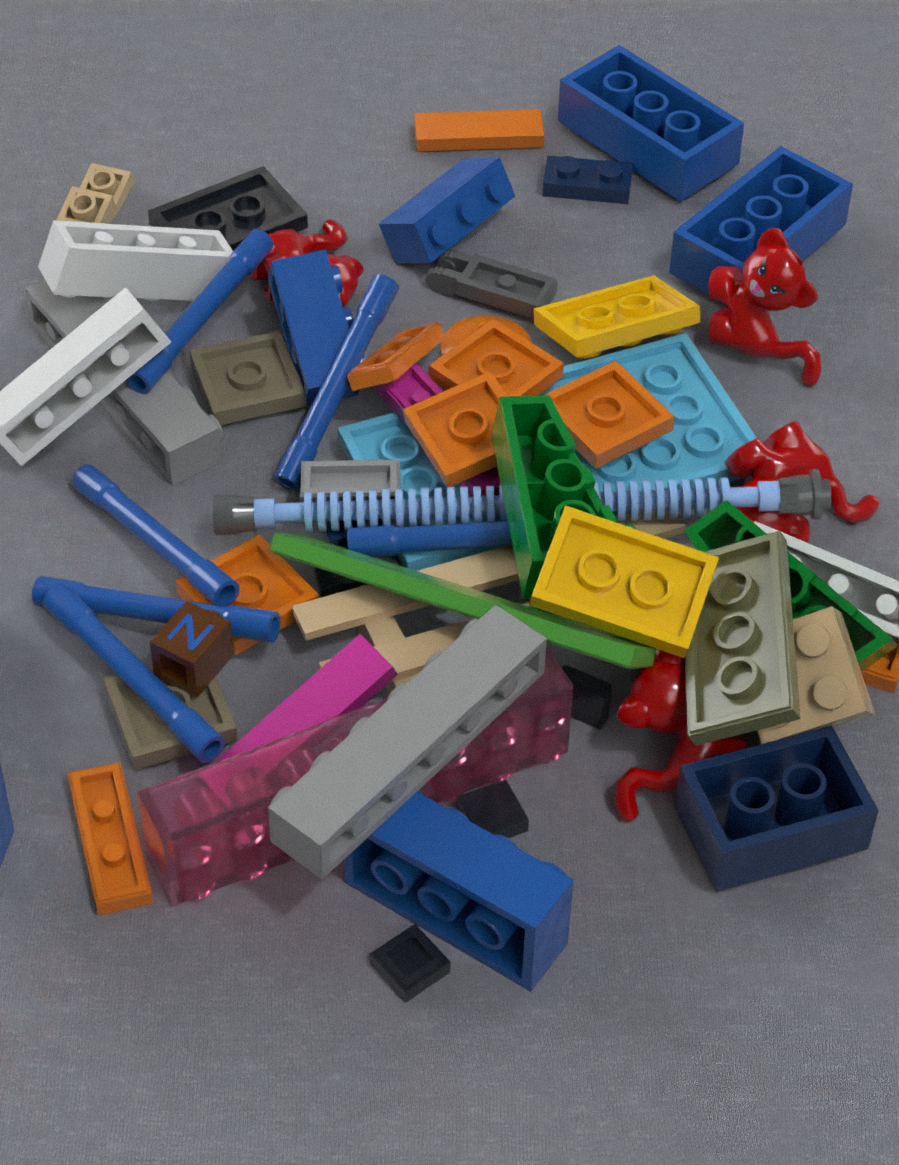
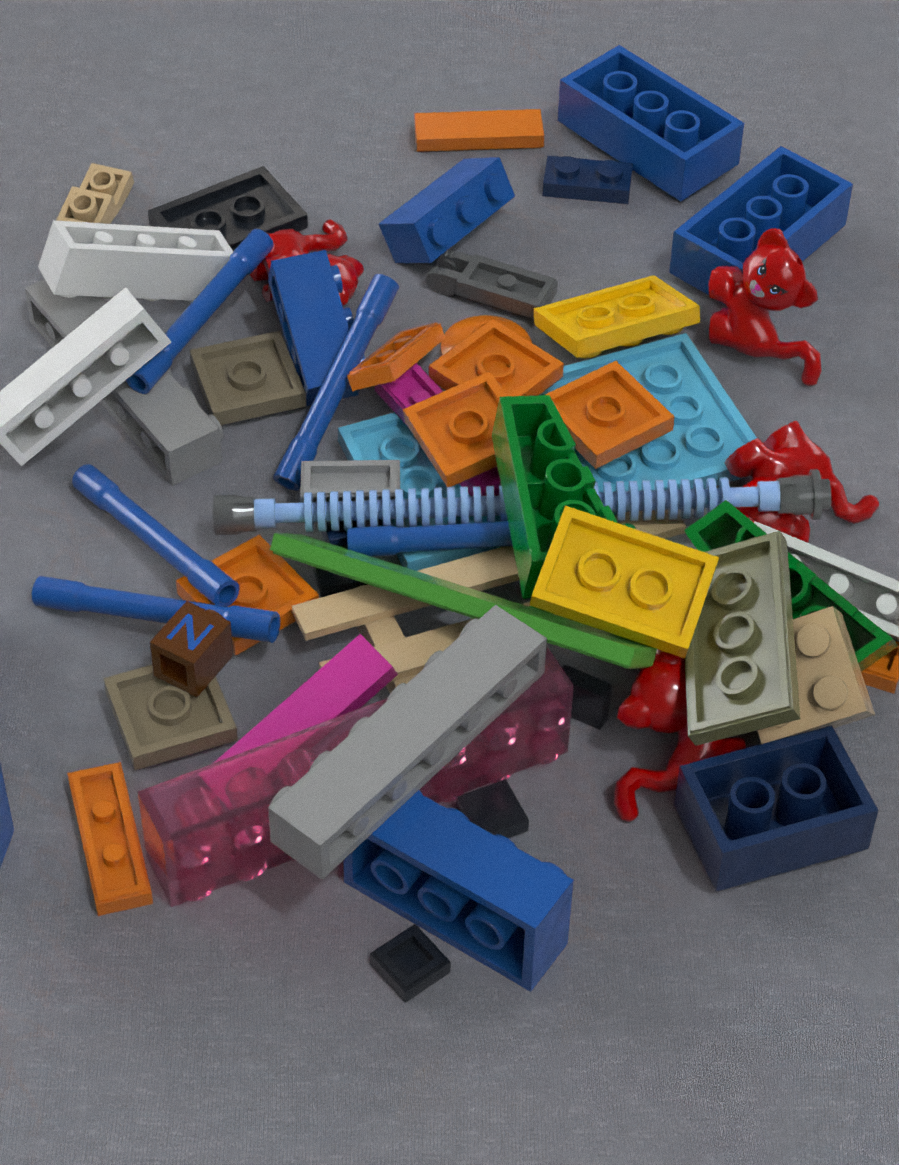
(184, 722): blue piece -> none

